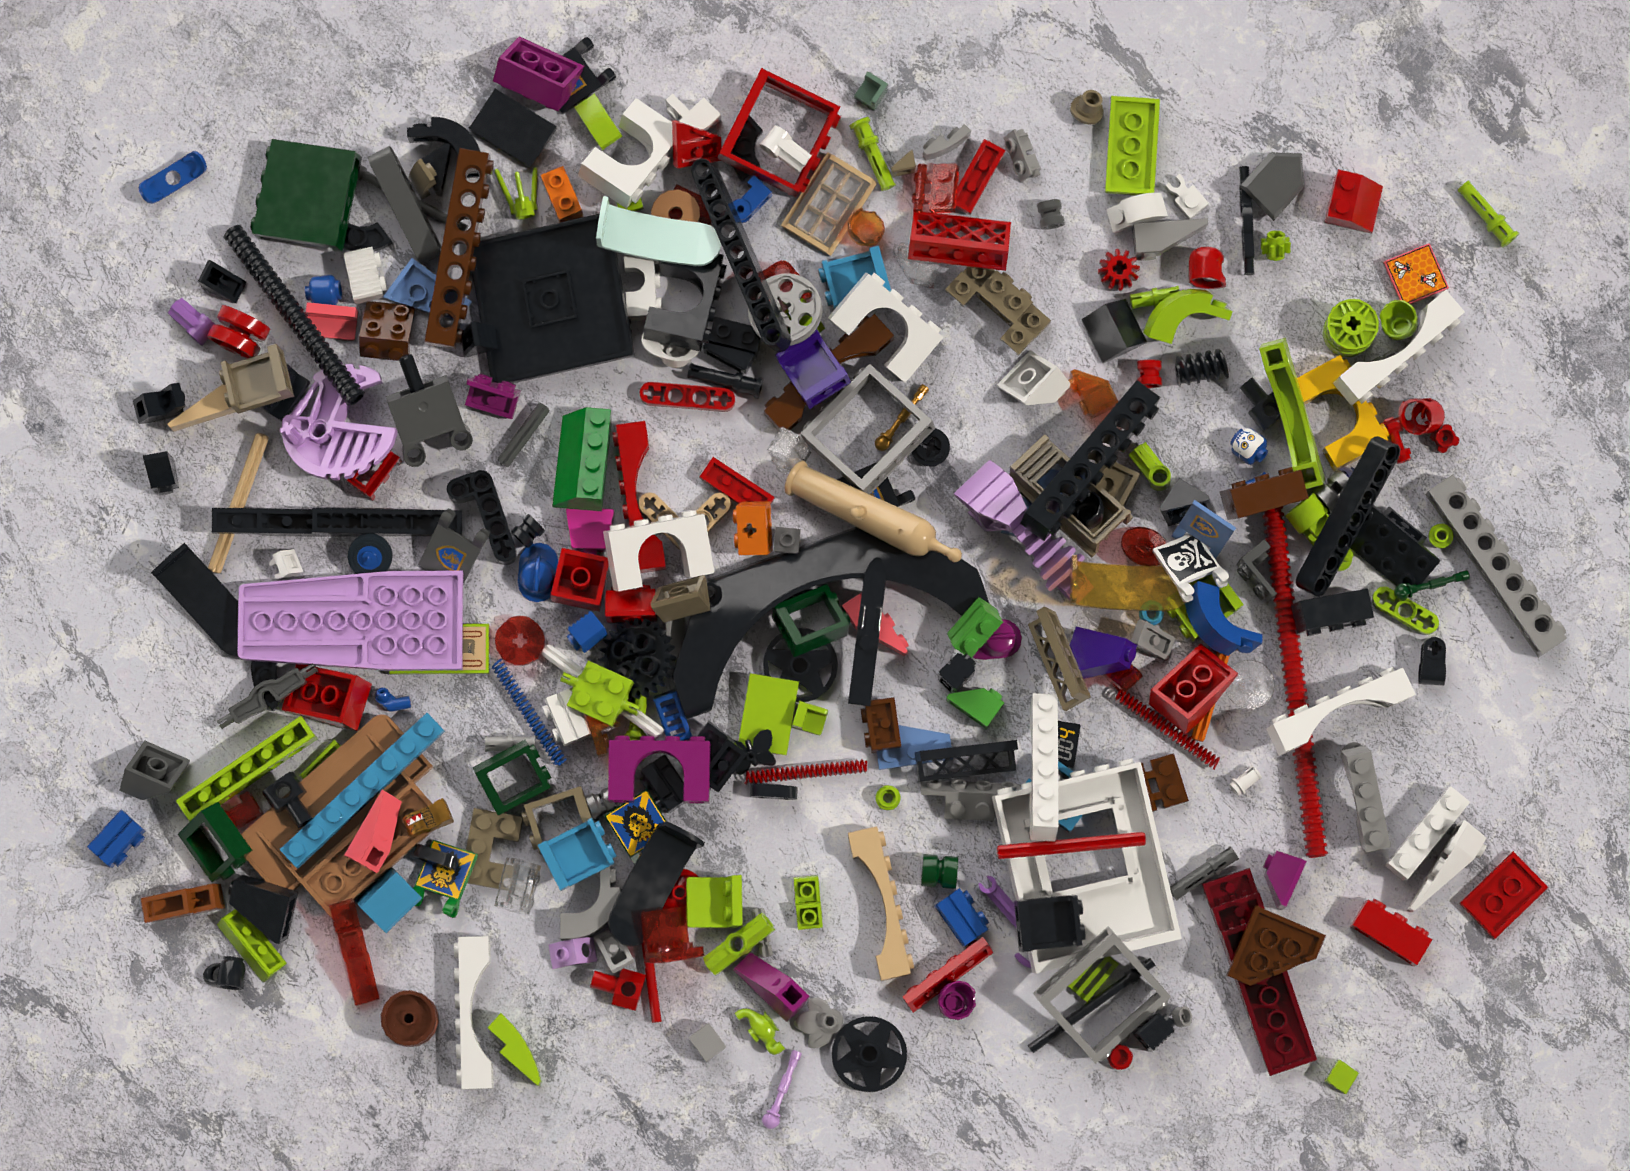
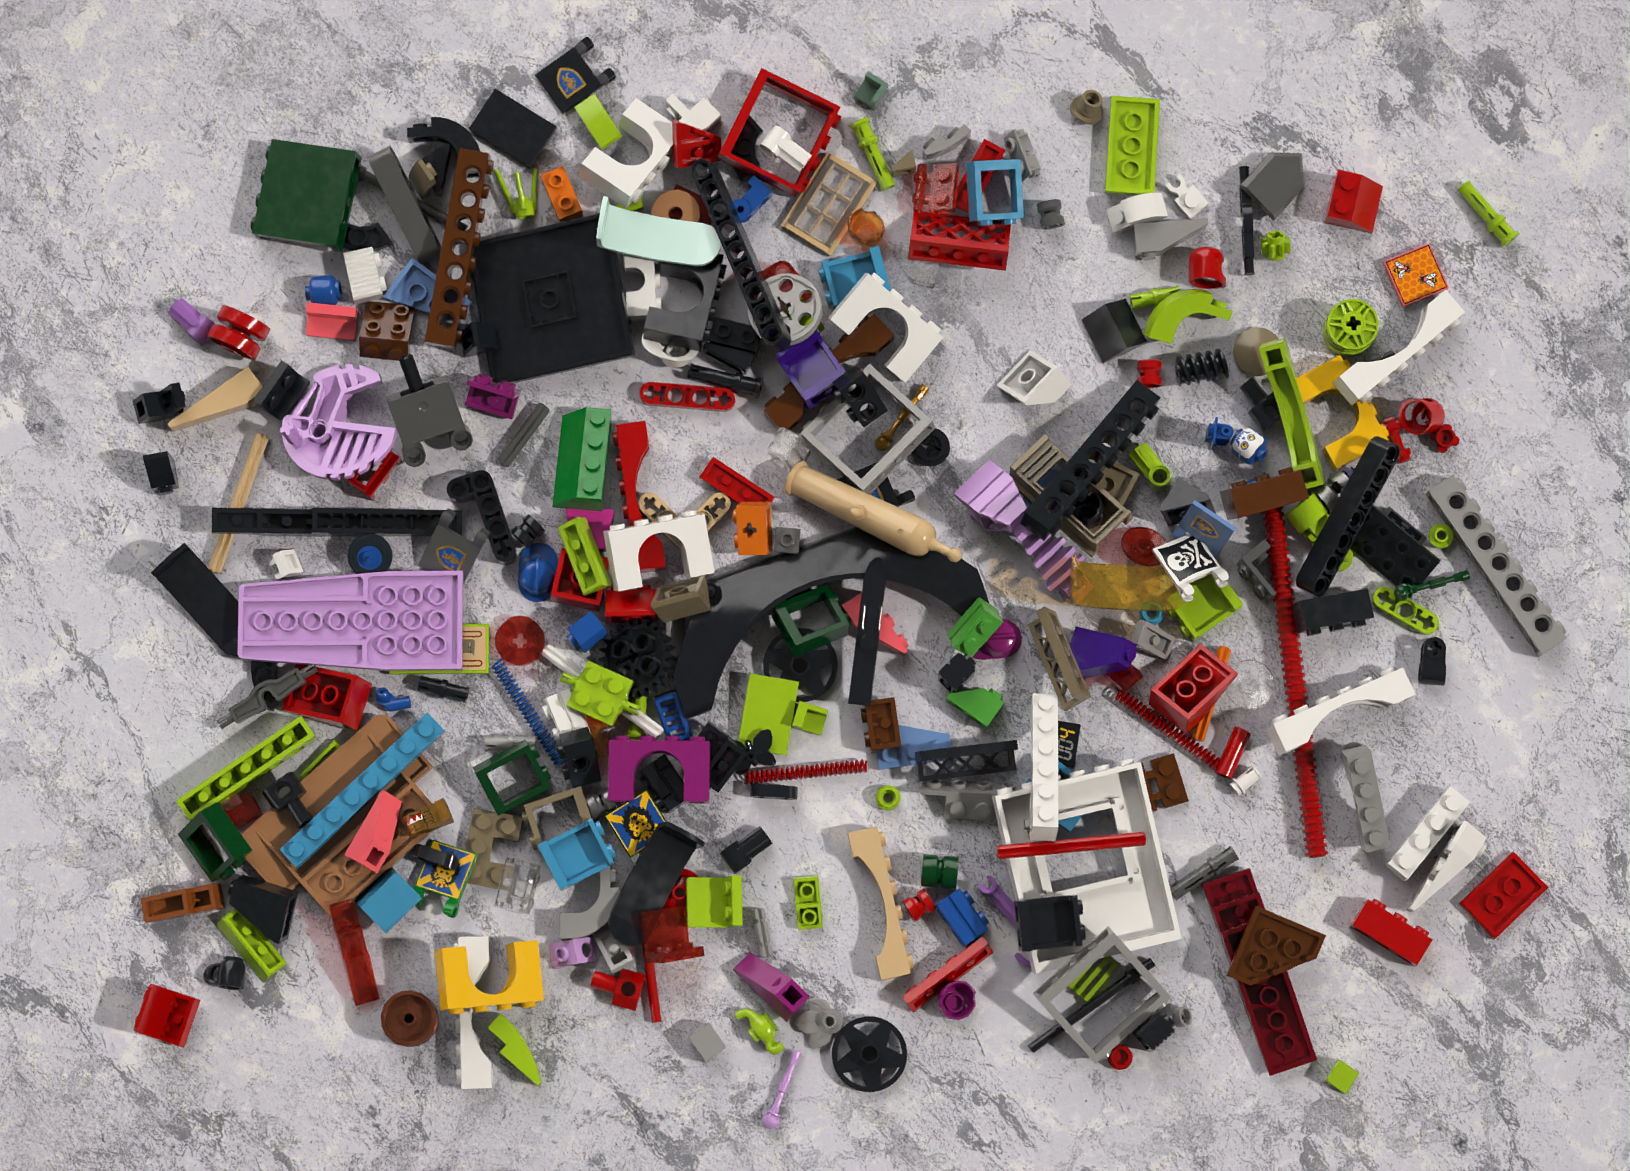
(117, 839): blue brick -> none
(152, 772): dark grey slope -> none
(166, 1015): none -> red bracket
(188, 167): blue piece -> none
(221, 282): black slope -> none
(256, 380): dark tan panel -> none
(294, 314): black piece -> none
(443, 689): none -> black pin
(459, 992): none -> yellow arch
(537, 73): magenta slope -> none
(576, 744): none -> black brick
(584, 555): none -> lime slope
(742, 852): none -> black piece
(751, 935): lime piece -> none
(862, 394): none -> black brick
(919, 905): none -> red wheel
(975, 191): none -> dark azure window
(1003, 299): dark tan bracket -> none
(1094, 393): clear orange slope -> none
(1127, 274): red gear -> none
(1214, 627): blue arch -> none
(1218, 434): none -> blue hinge
(1232, 752): none -> red piece
(1247, 351): none -> dark tan dish
(1282, 876): magenta slope -> none
(1398, 319): lime hair -> none

